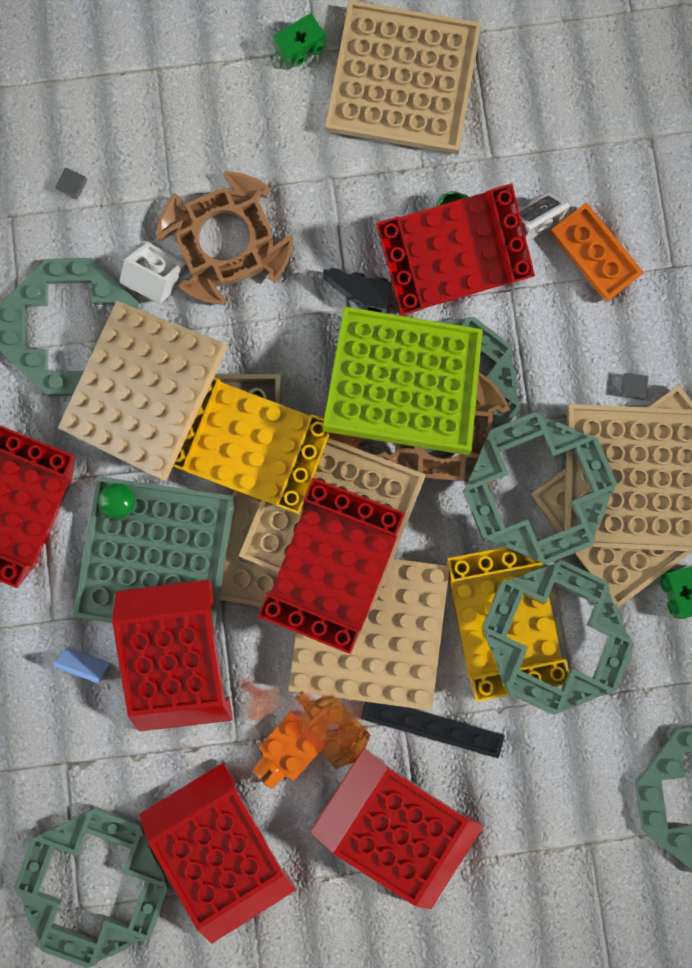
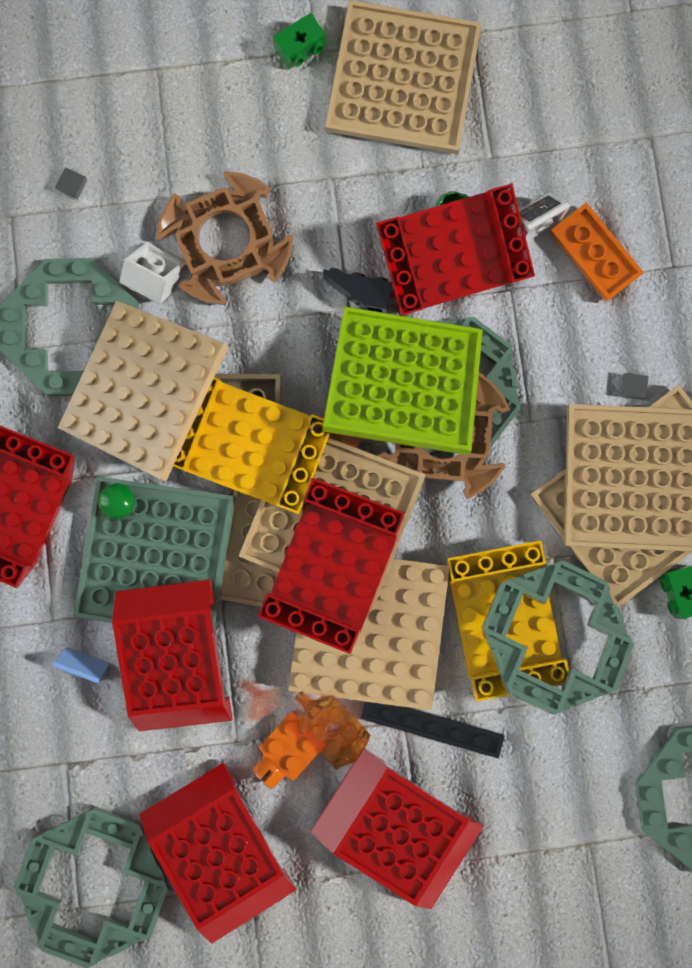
(558, 440): sand green plate -> none

